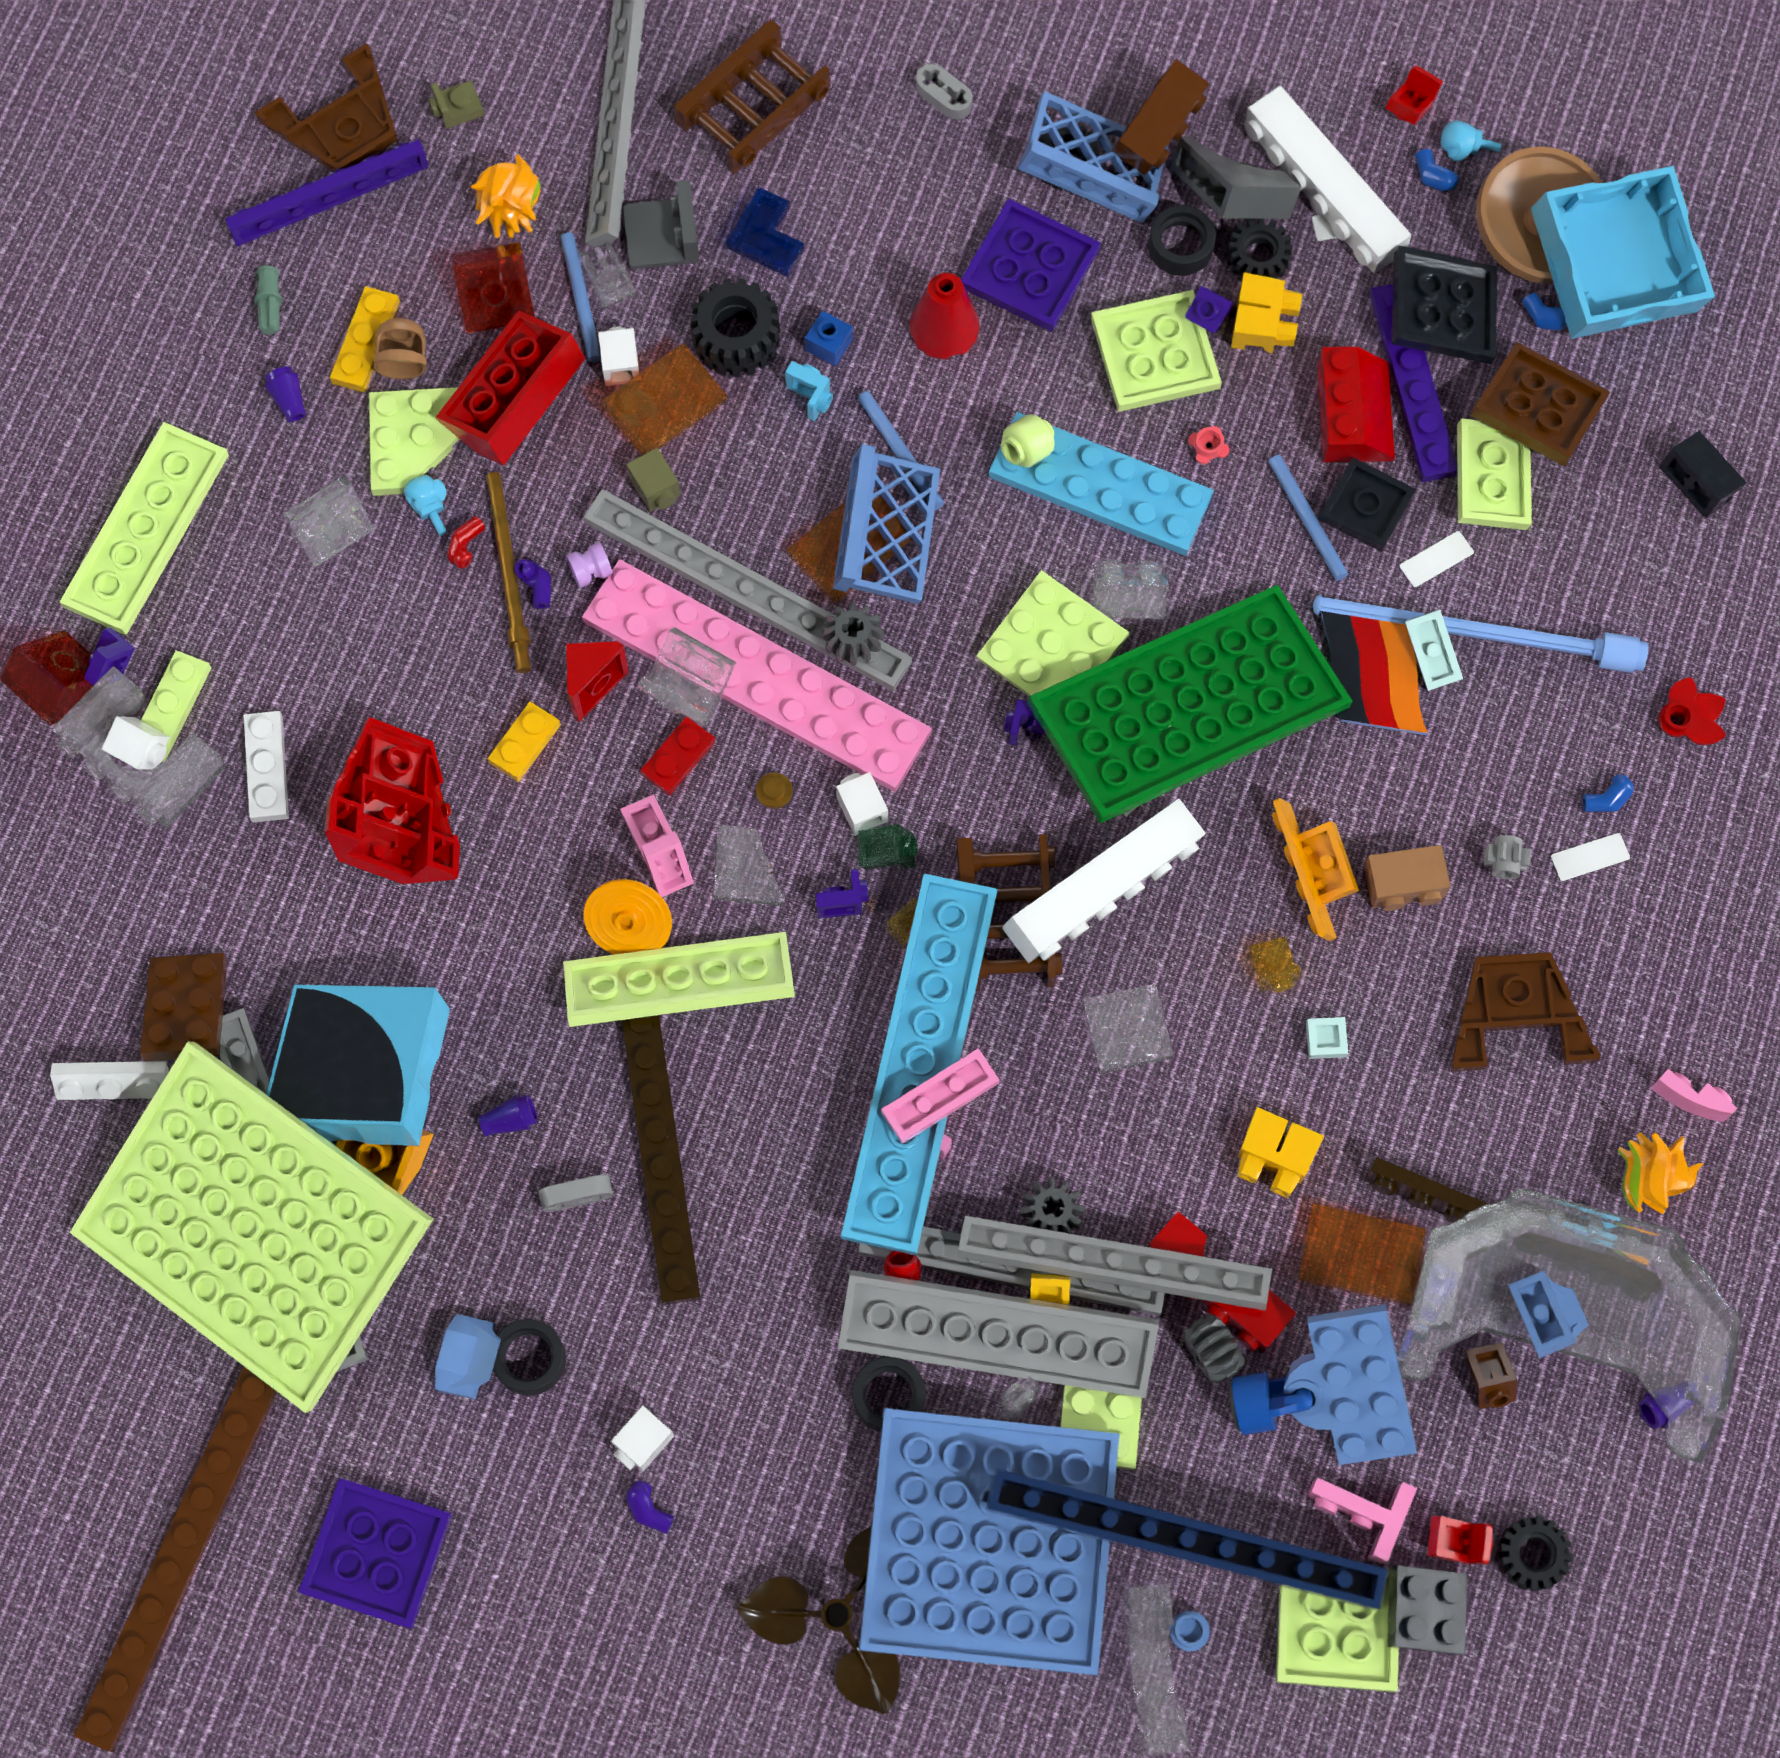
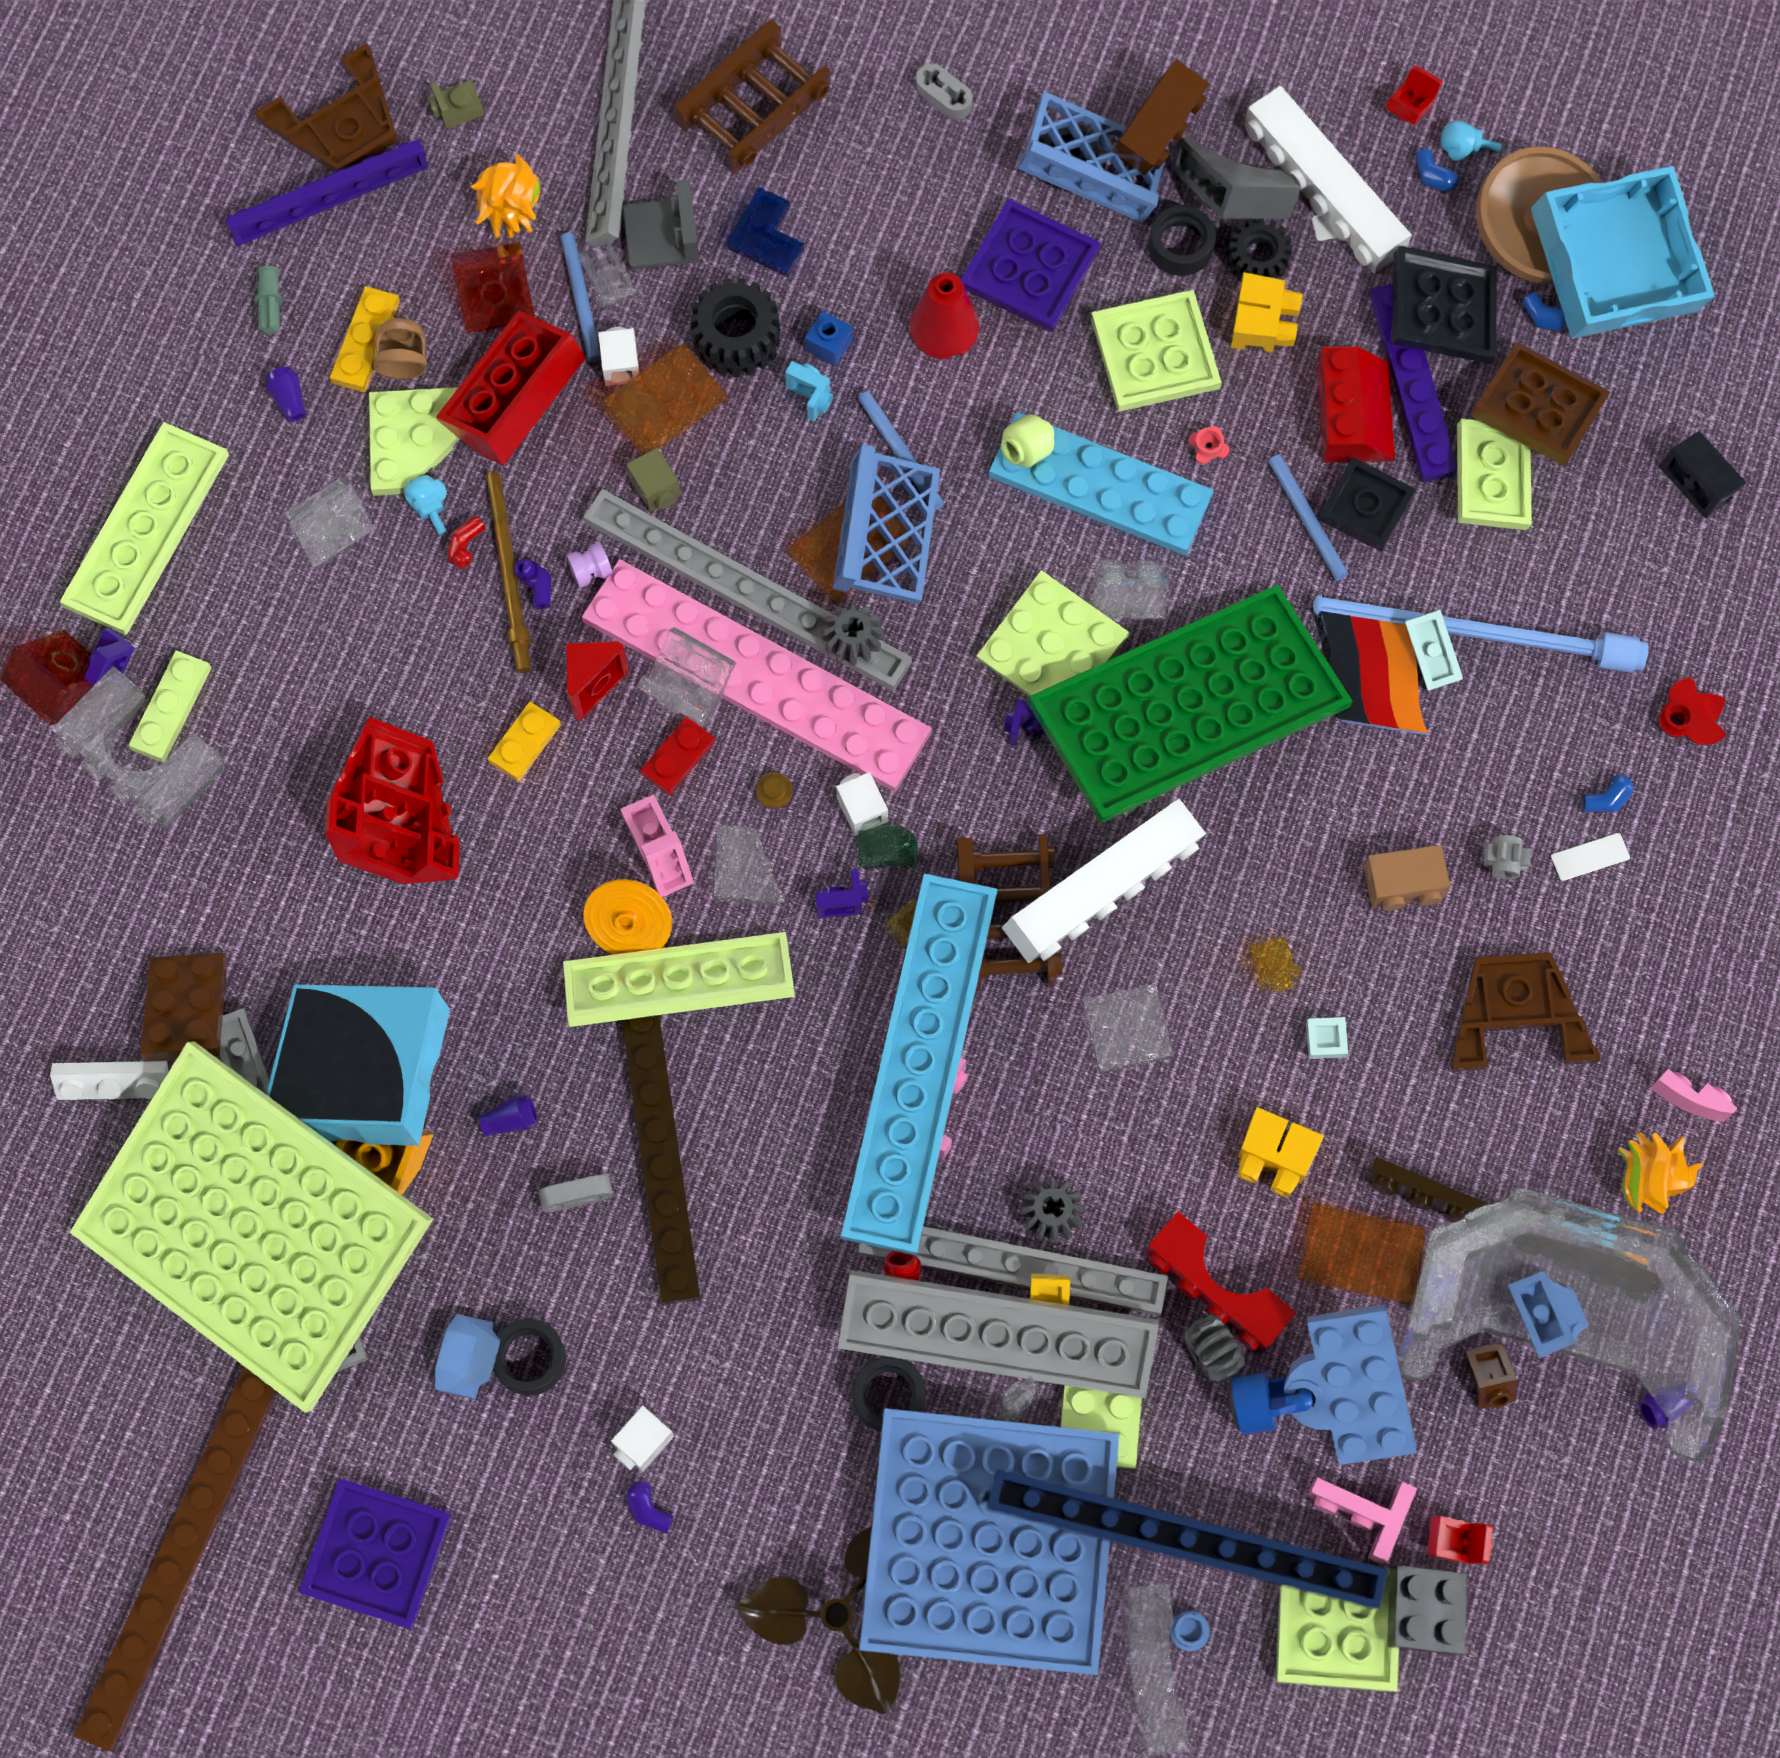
(136, 743): white brick -> none
(266, 766): white plate -> none
(940, 1096): bright pink plate -> none
(1115, 1262): light grey plate -> none
(1209, 309): dark purple bracket -> none
(1320, 865): light orange bracket -> none
(1436, 559): white sticker -> none
(1555, 1542): black tyre -> none

